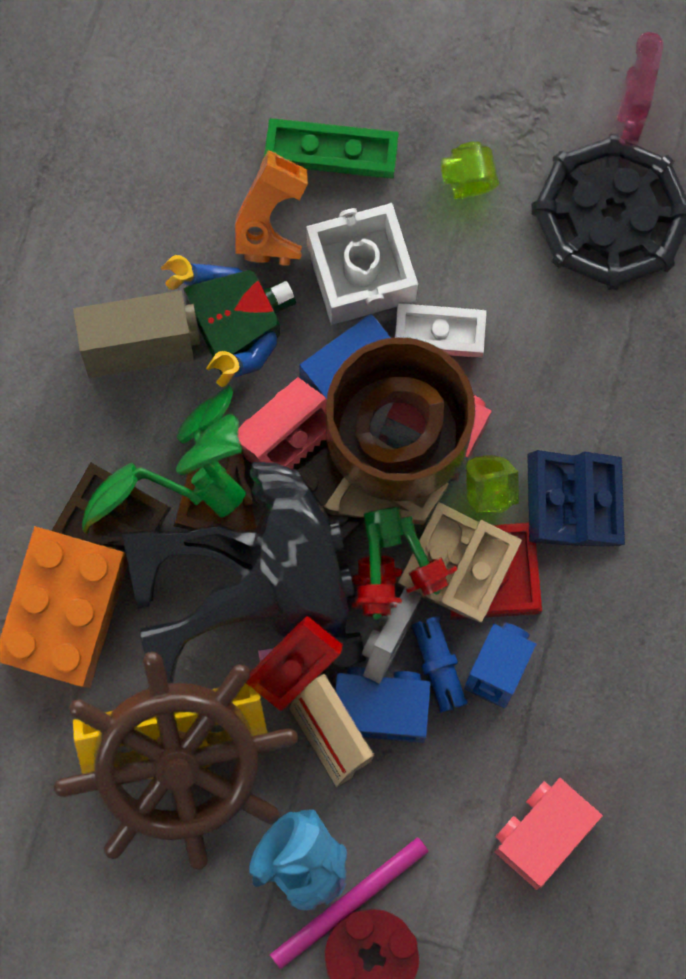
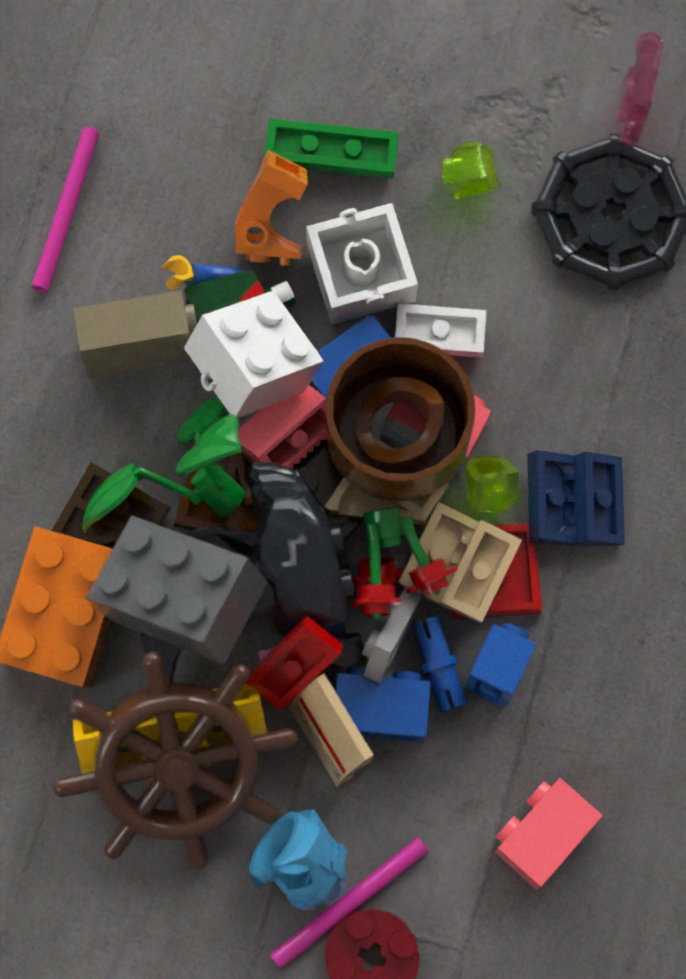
(65, 210): none -> dark pink piece
(177, 589): none -> dark grey brick
(253, 354): none -> white brick

